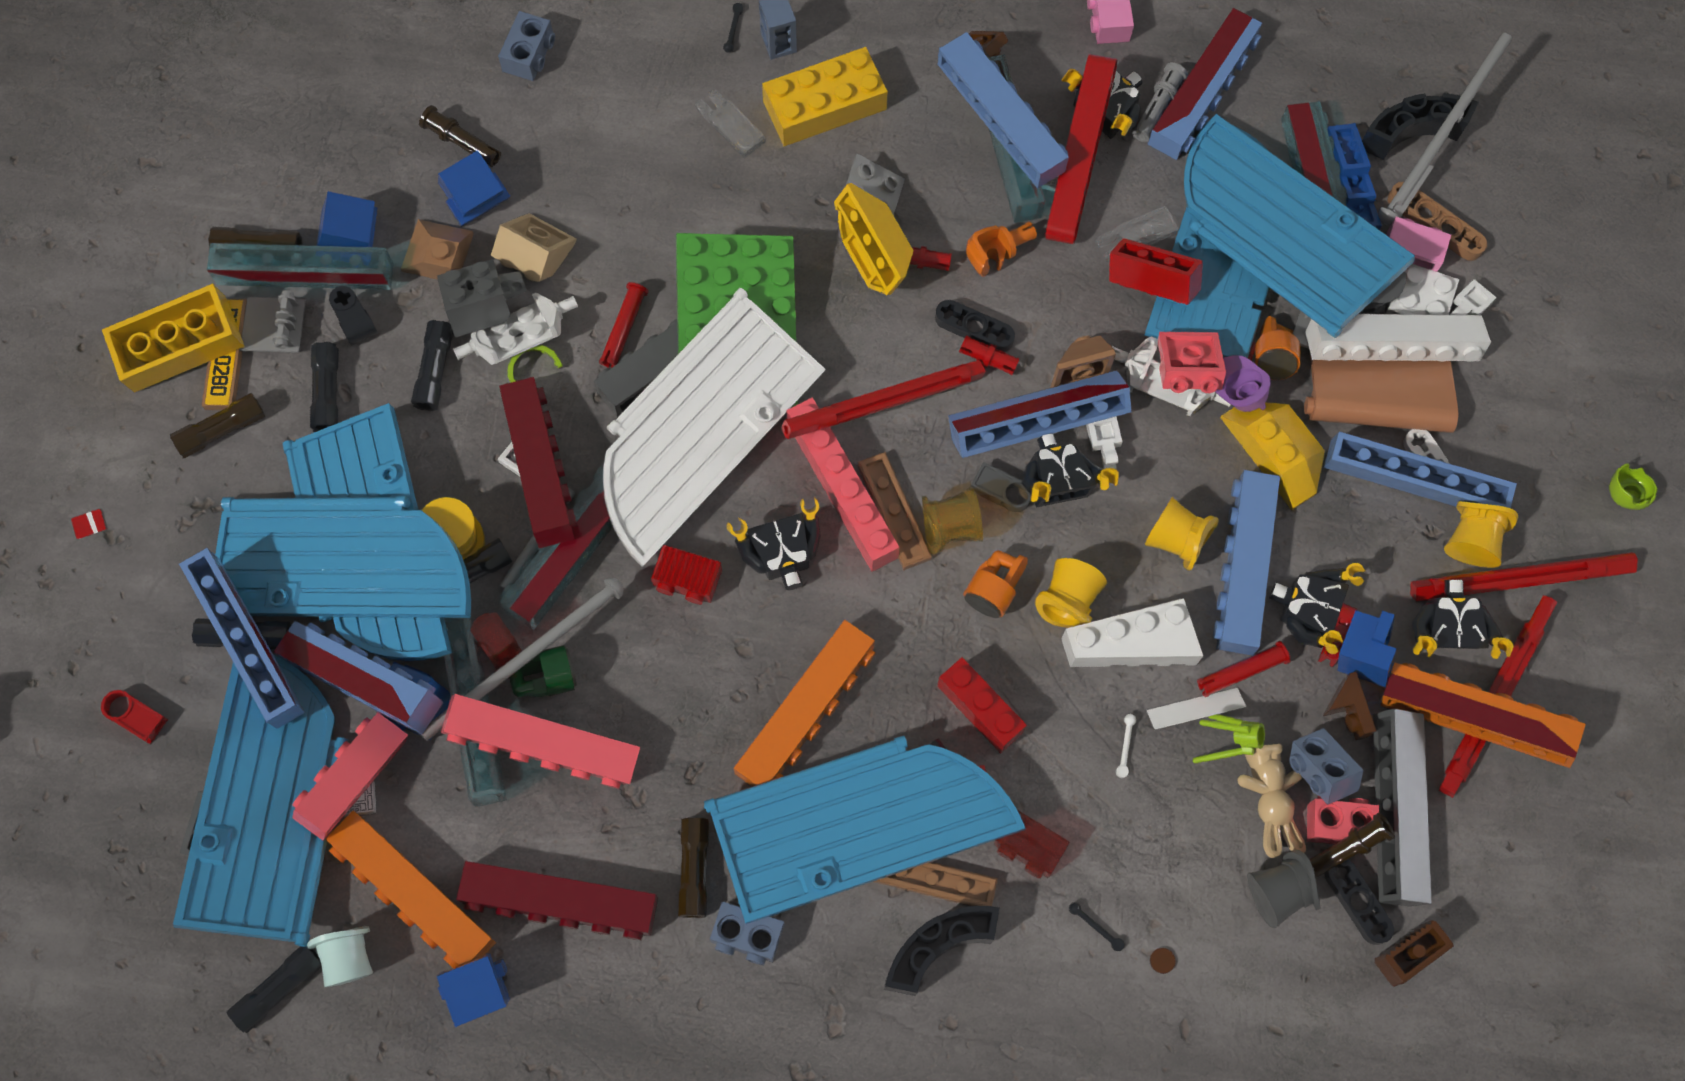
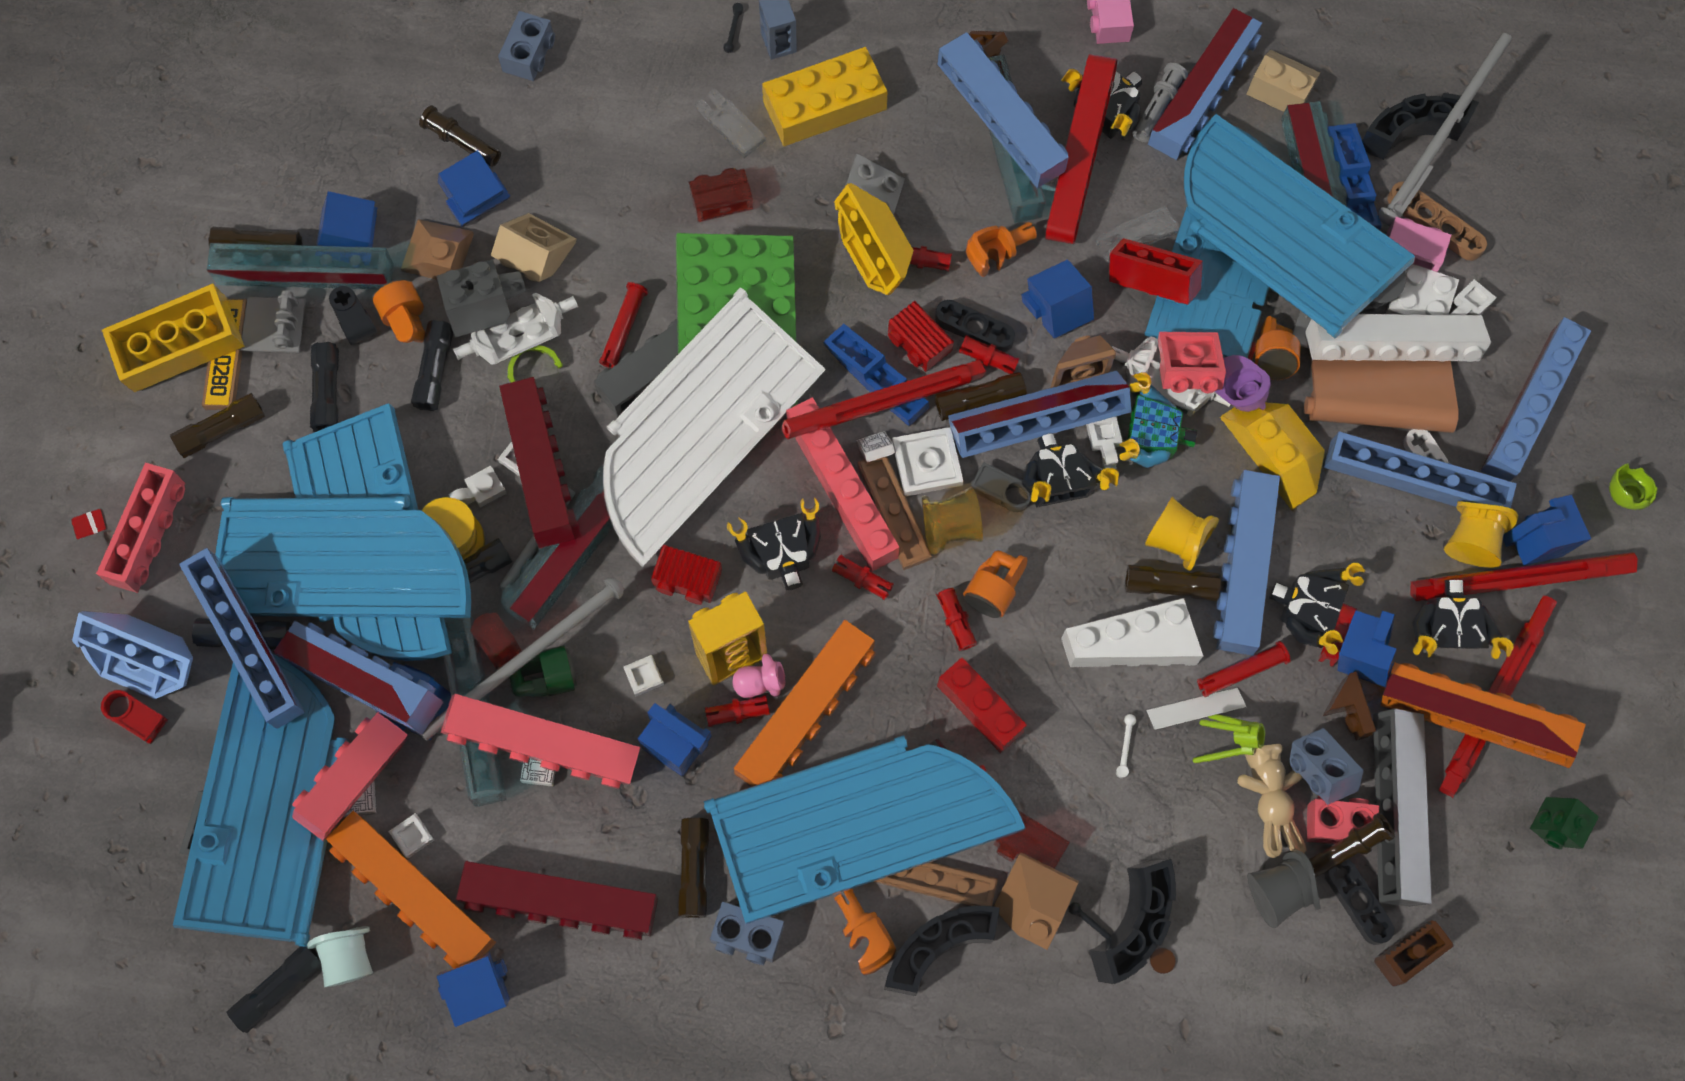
(133, 652): none -> light blue wedge
(141, 528): none -> coral brick
(400, 309): none -> orange piece
(411, 835): none -> white tile
(481, 487): none -> white plate
(534, 774): none -> white tile
(643, 675): none -> white tile
(673, 738): none -> blue plate
(720, 194): none -> clear red brick
(728, 636): none -> yellow brick
(737, 711): none -> red pin
(756, 680): none -> bright pink animal
(862, 577): none -> red pin
(869, 926): none -> orange piece
(871, 369): none -> blue slope
(875, 446): none -> white tile
(919, 336): none -> red brick
(927, 461): none -> white plate
(956, 619): none -> red pin
(991, 392): none -> dark brown axle
(1035, 900): none -> medium nougat slope
(1060, 298): none -> blue plate
(1070, 593): yellow hat -> none
(1143, 923): none -> black brick
(1149, 580): none -> dark brown axle
(1154, 426): none -> torso
(1282, 81): none -> tan slope
(1535, 400): none -> medium blue brick
(1549, 532): none -> blue plate
(1564, 822): none -> dark green head

